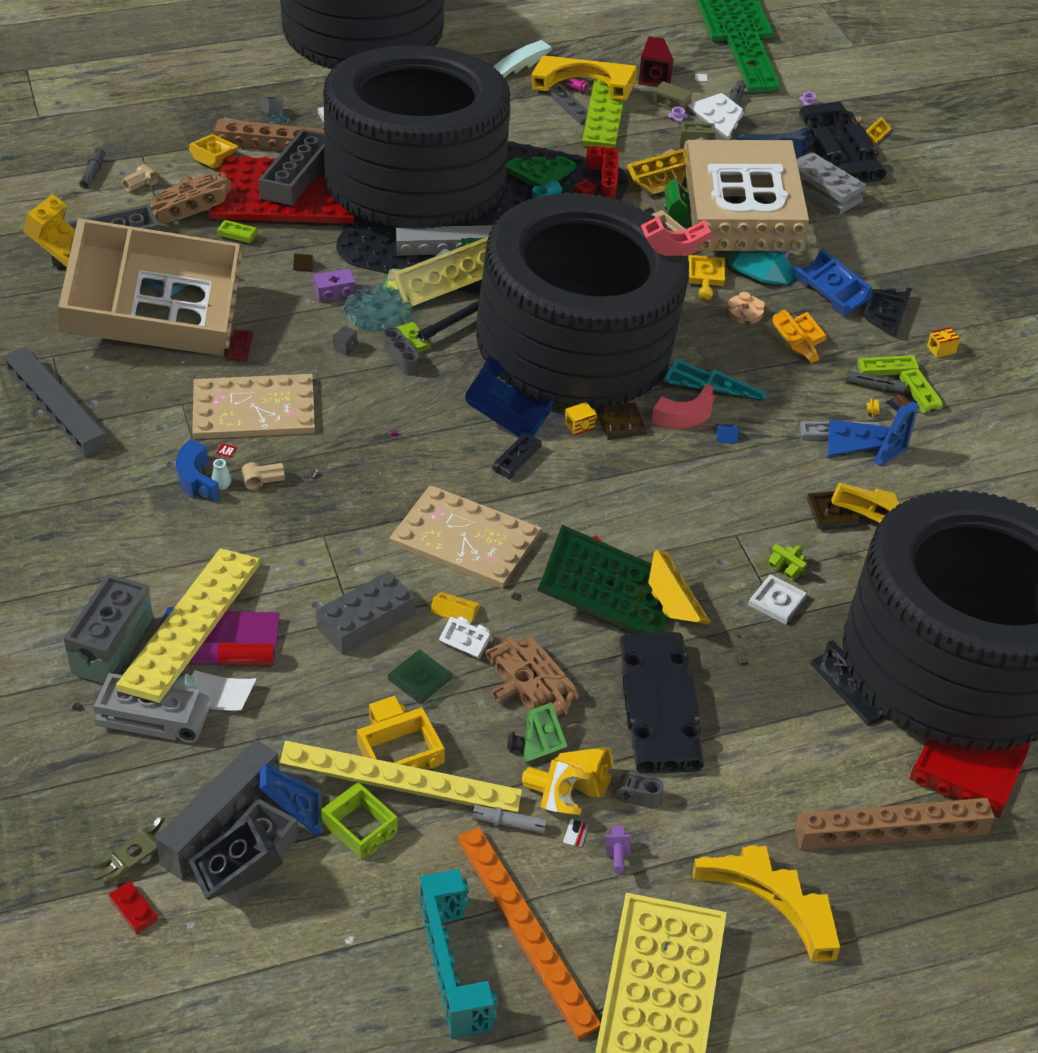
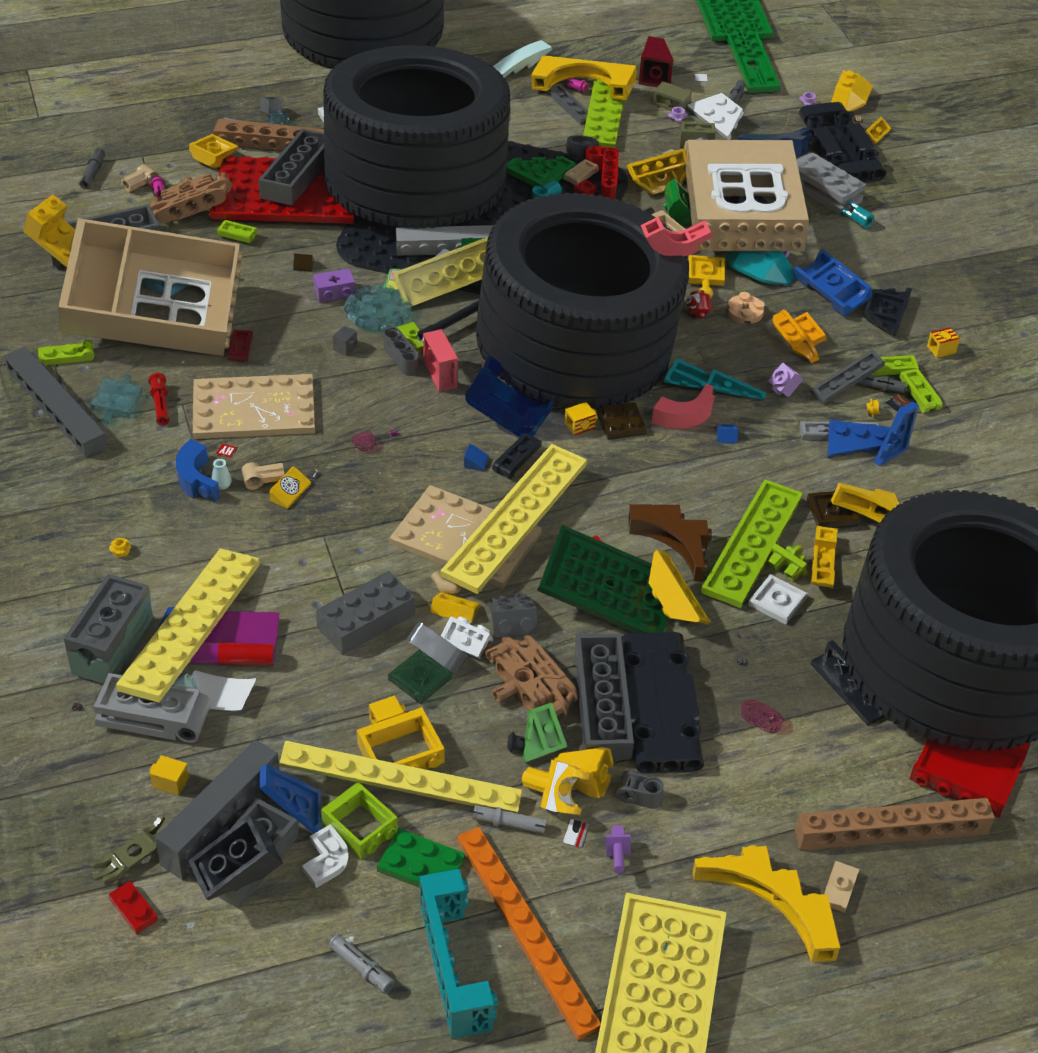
(66, 353): none -> lime plate
(116, 398): none -> clear light blue plate
(120, 547): none -> yellow plate
(158, 185): none -> dark pink pin
(159, 392): none -> red pin
(169, 775): none -> yellow brick
(289, 488): none -> yellow slope
(332, 856): none -> white plate
(364, 441): none -> clear pink tile
(369, 970): none -> light grey pin
(416, 856): none -> green plate
(437, 647): none -> beam
(440, 360): none -> coral window
(445, 585): none -> tan arm
(475, 458): none -> blue slope
(513, 519): none -> light yellow plate
(513, 616): none -> dark grey bracket
(578, 145): none -> black tyre
(581, 172): none -> tan plate
(603, 694): none -> dark grey brick
(669, 526): none -> reddish brown arch
(698, 304): none -> red head
(751, 543): none -> lime plate
(761, 716): none -> clear pink beam
(785, 380): none -> lavender brick
(824, 557): none -> yellow slope
(841, 885): none -> tan plate
(847, 377): none -> dark grey tile
(852, 90): none -> yellow wedge
(859, 215): none -> teal hinge

